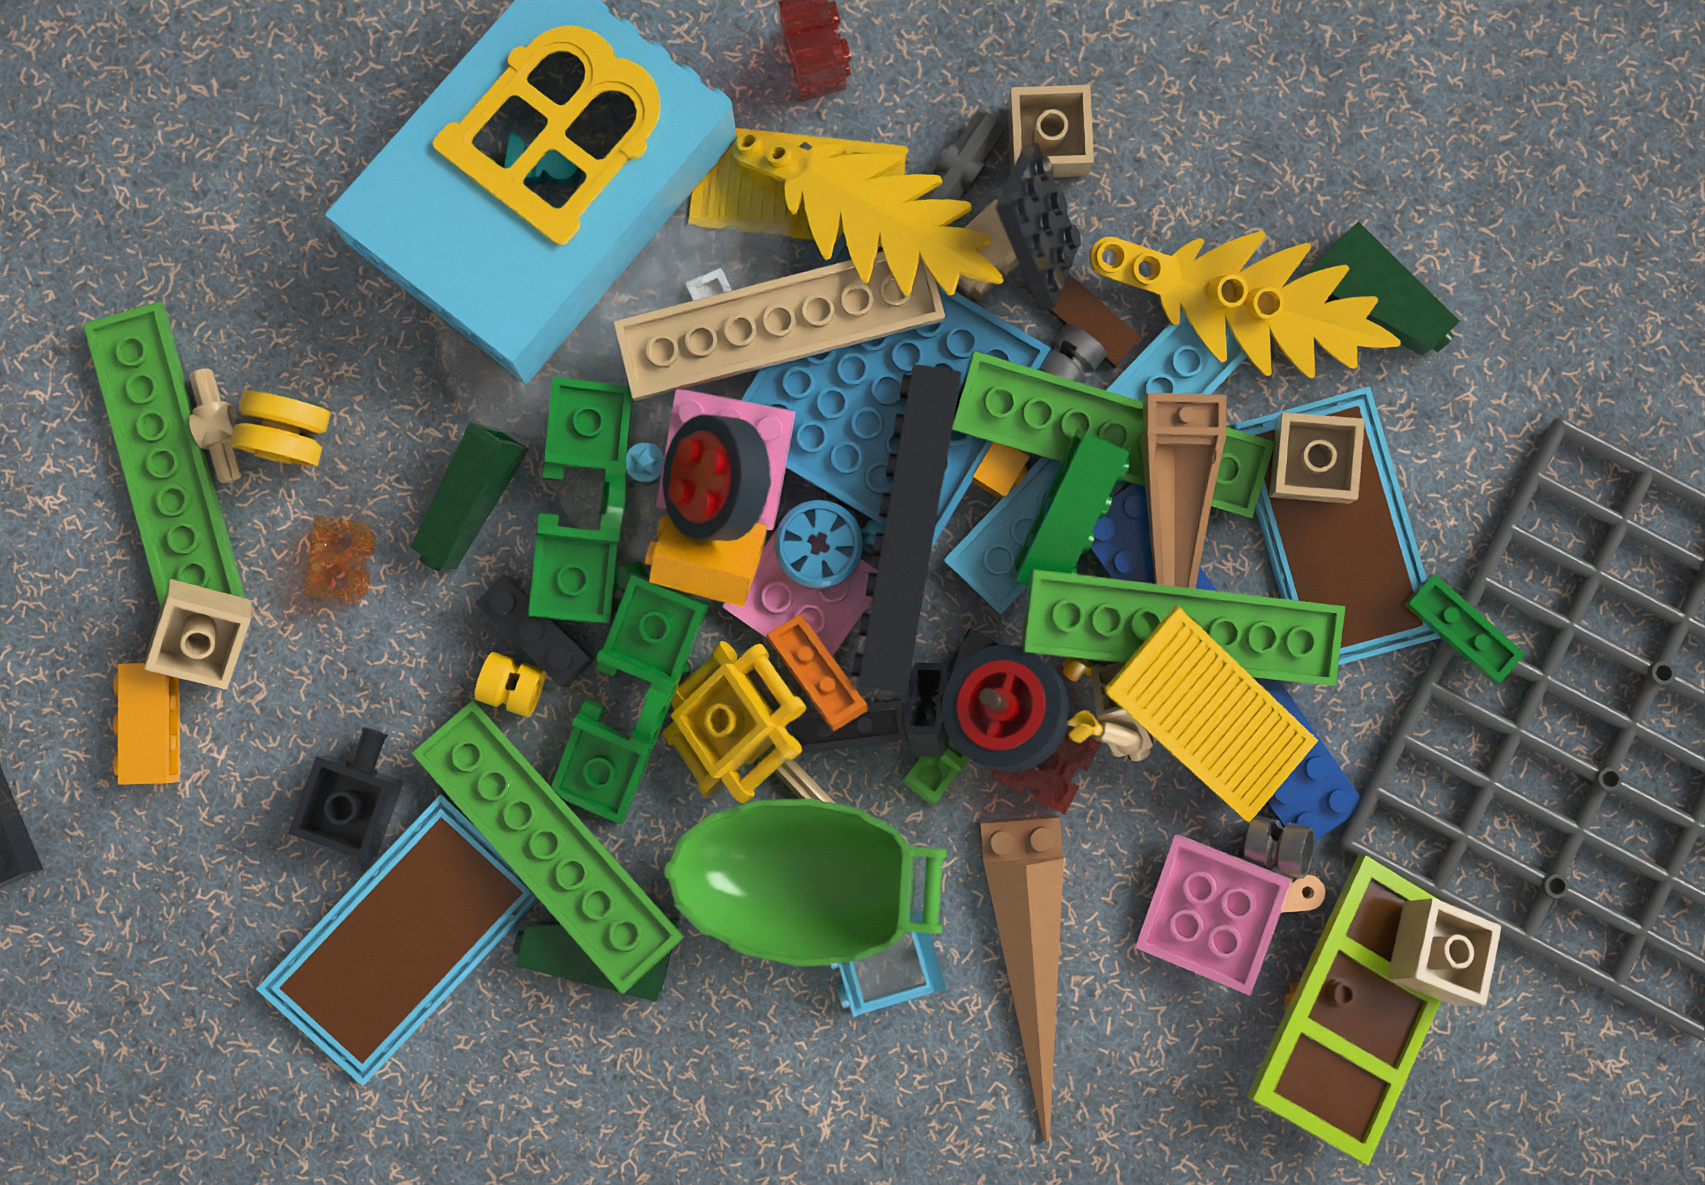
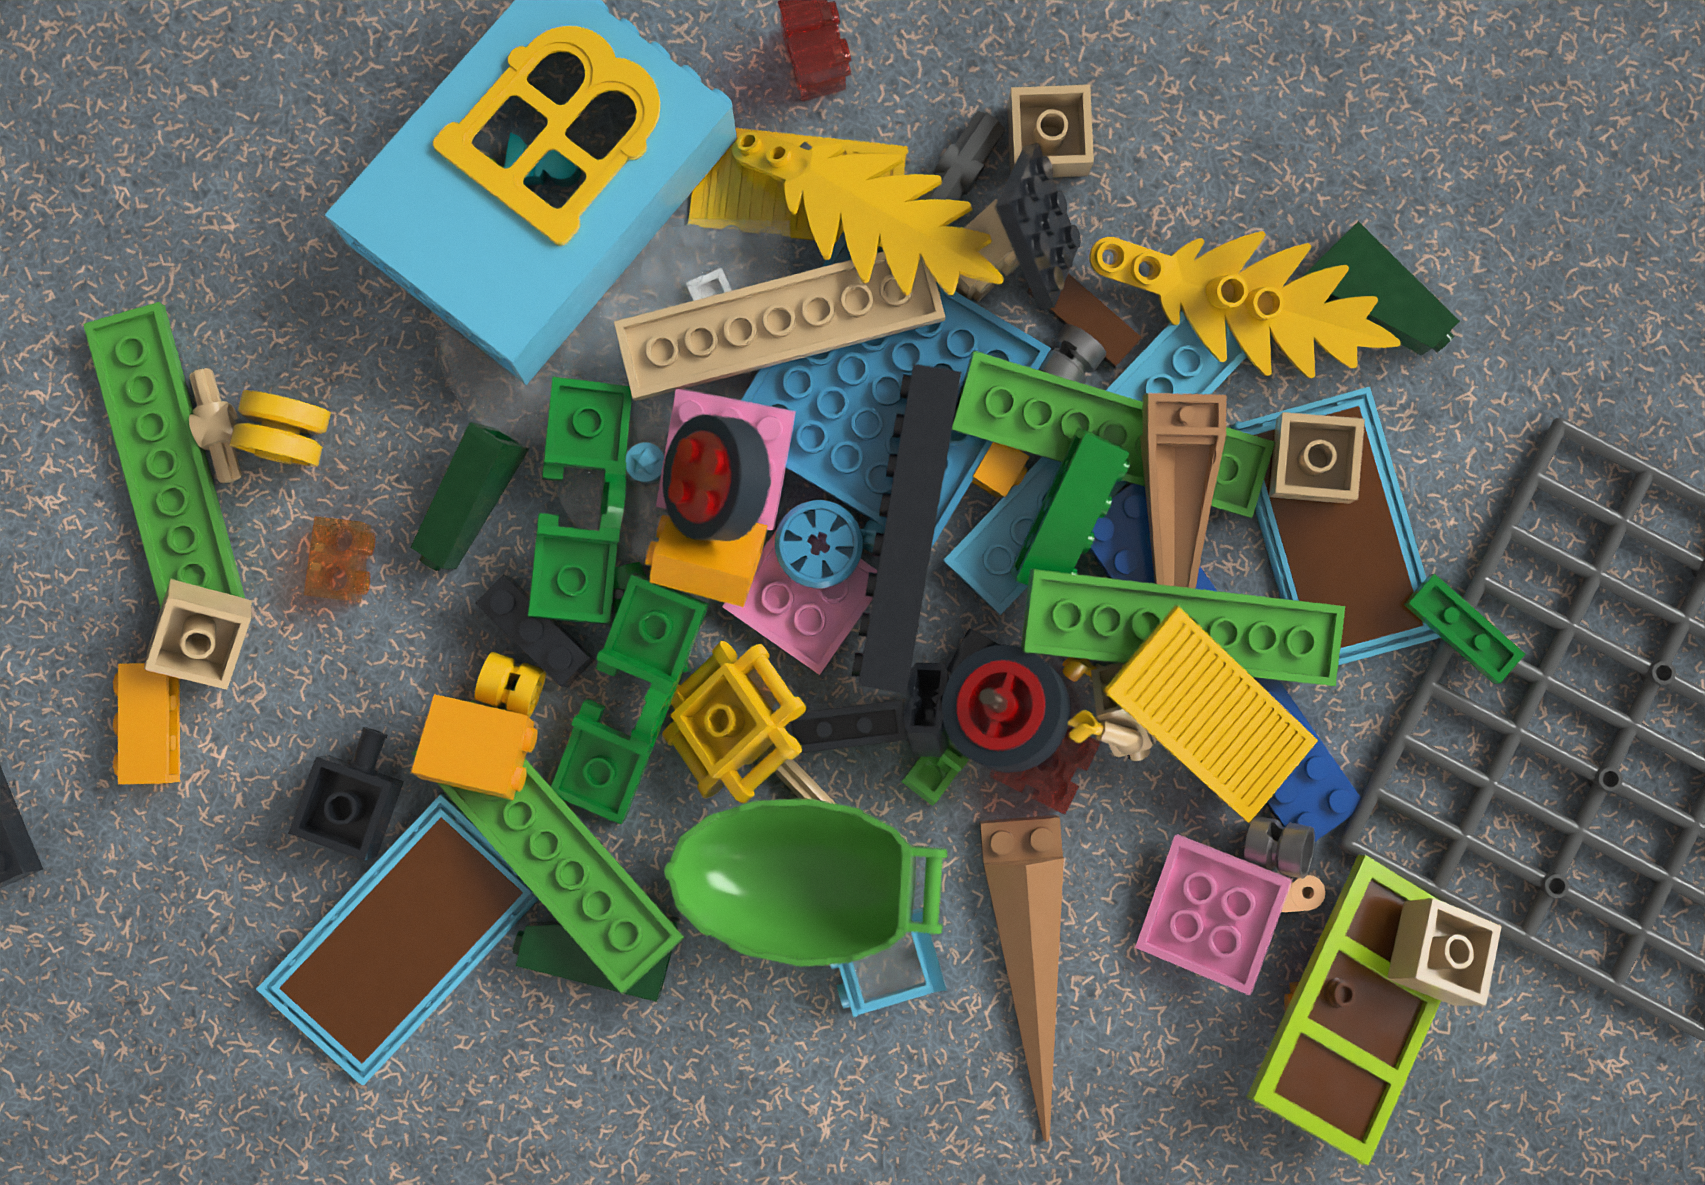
(474, 747): none -> light orange brick
(817, 672): orange plate -> none

